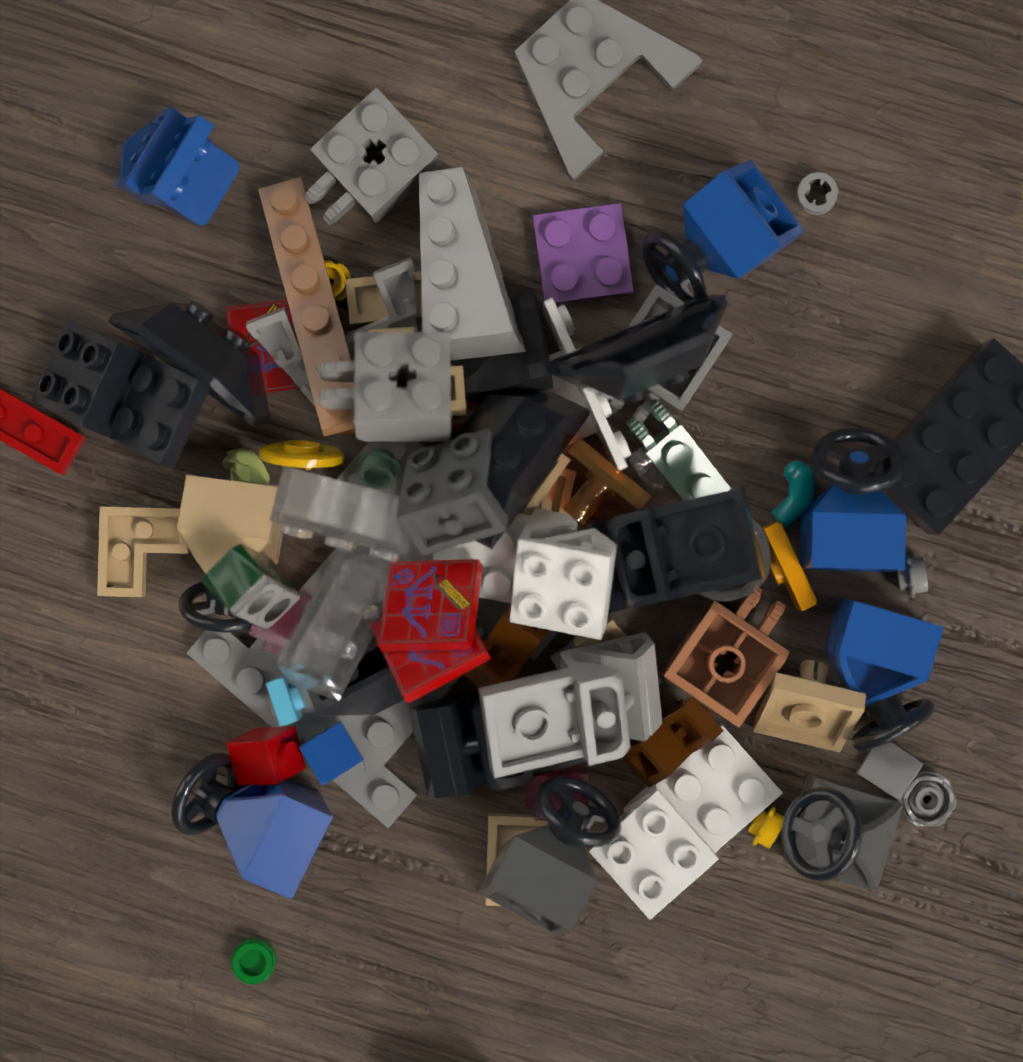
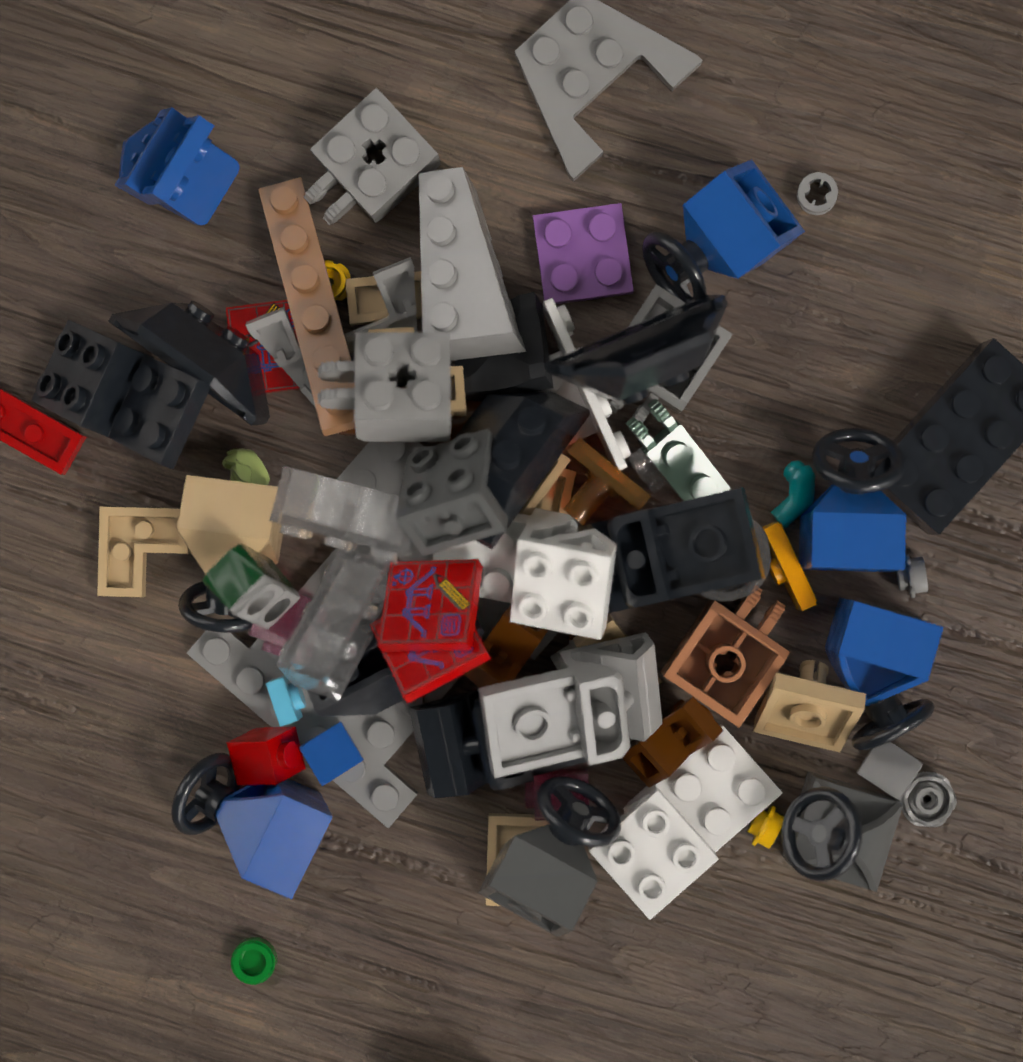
(301, 454): yellow wheel -> none
(379, 469): sand green plate -> none

